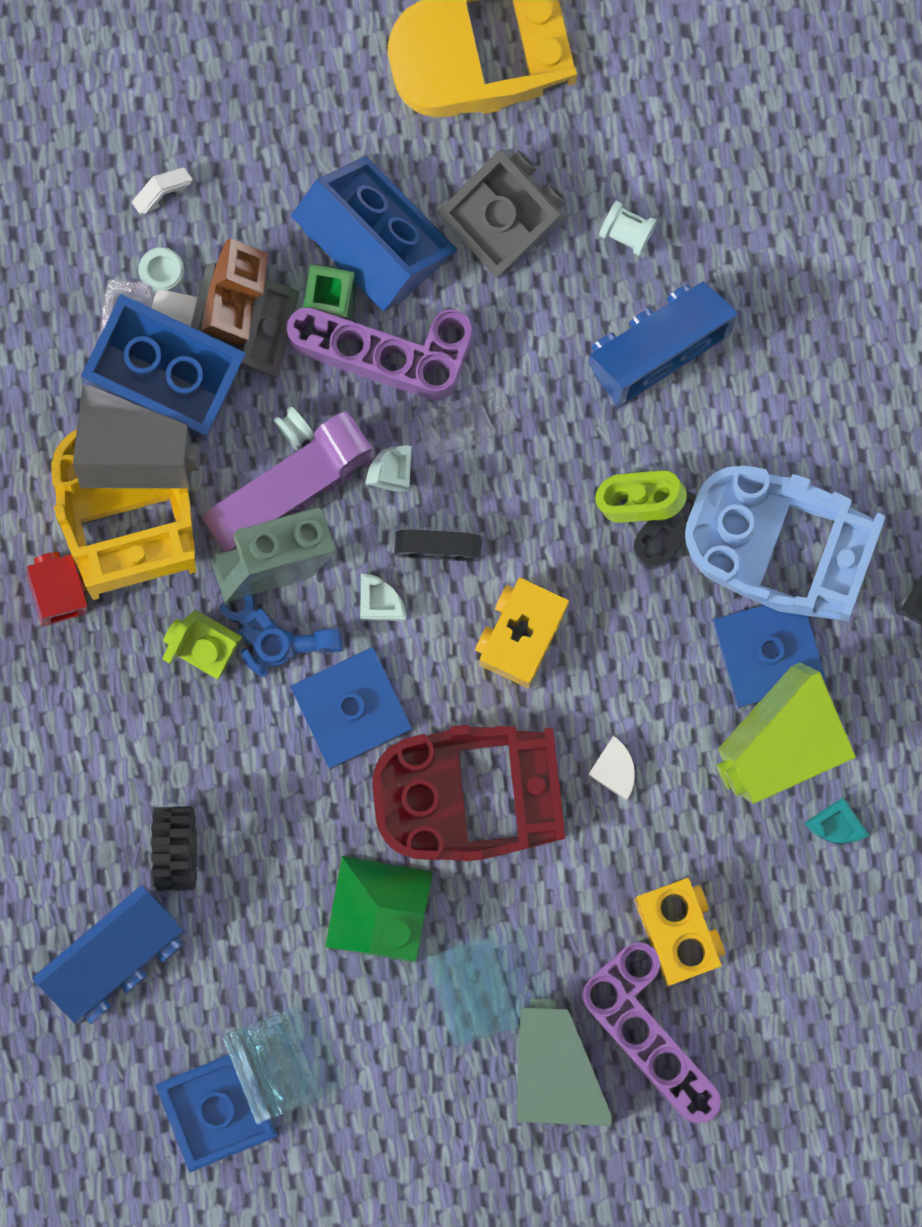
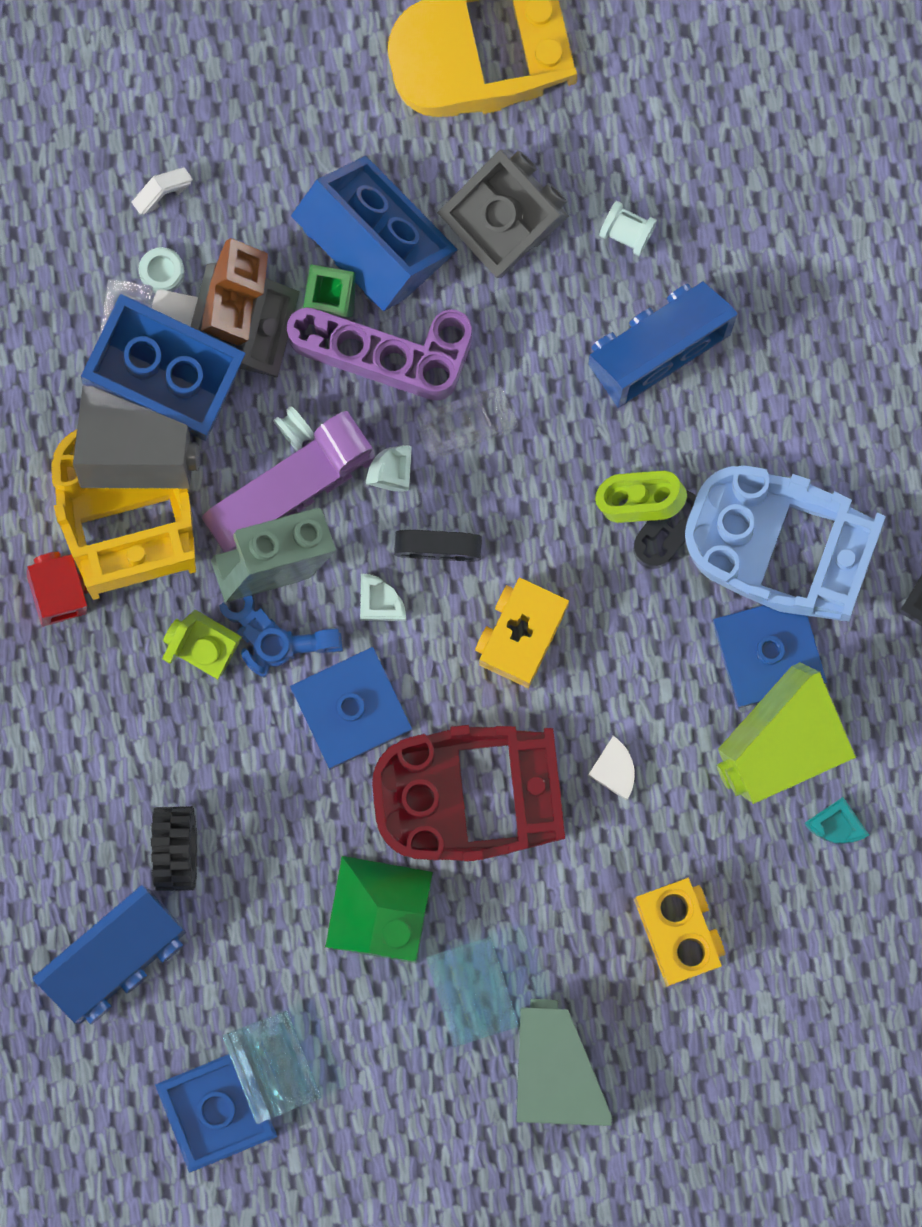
(657, 1039): medium lavender beam -> none

